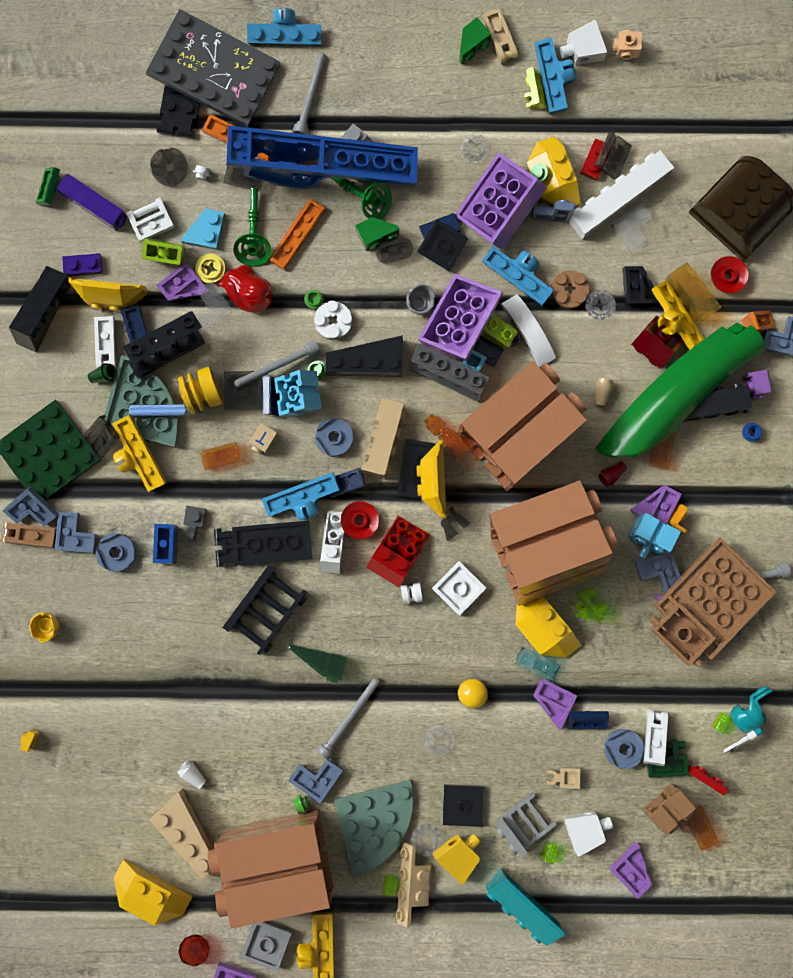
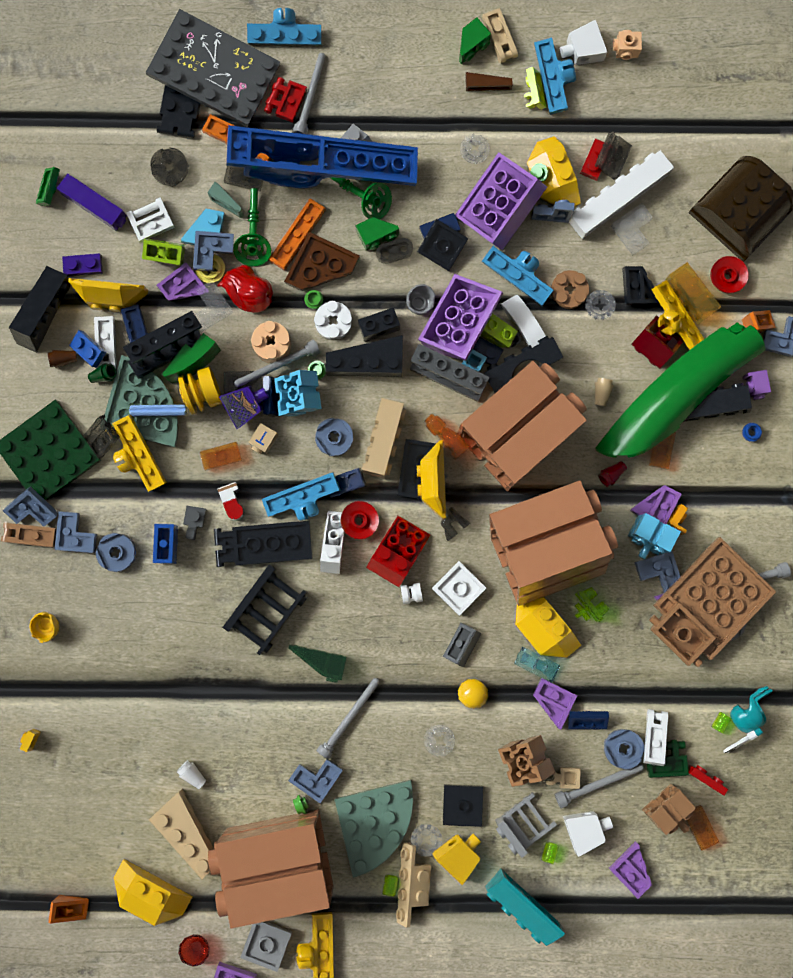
(59, 358): none -> reddish brown cone
(67, 909): none -> orange slope
(87, 348): none -> blue plate
(192, 359): none -> green slope
(202, 172): white plate -> none
(209, 243): none -> sand blue plate
(223, 199): none -> sand green slope
(230, 502): none -> leg
(243, 404): none -> torso
(271, 331): none -> light nougat brick
(290, 102): none -> red plate
(320, 263): none -> reddish brown plate
(379, 324): none -> black brick
(462, 645): none -> dark grey slope
(484, 82): none -> reddish brown piece
(526, 761): none -> medium nougat brick
(545, 352): none -> black arch
(564, 798): none -> light grey piece

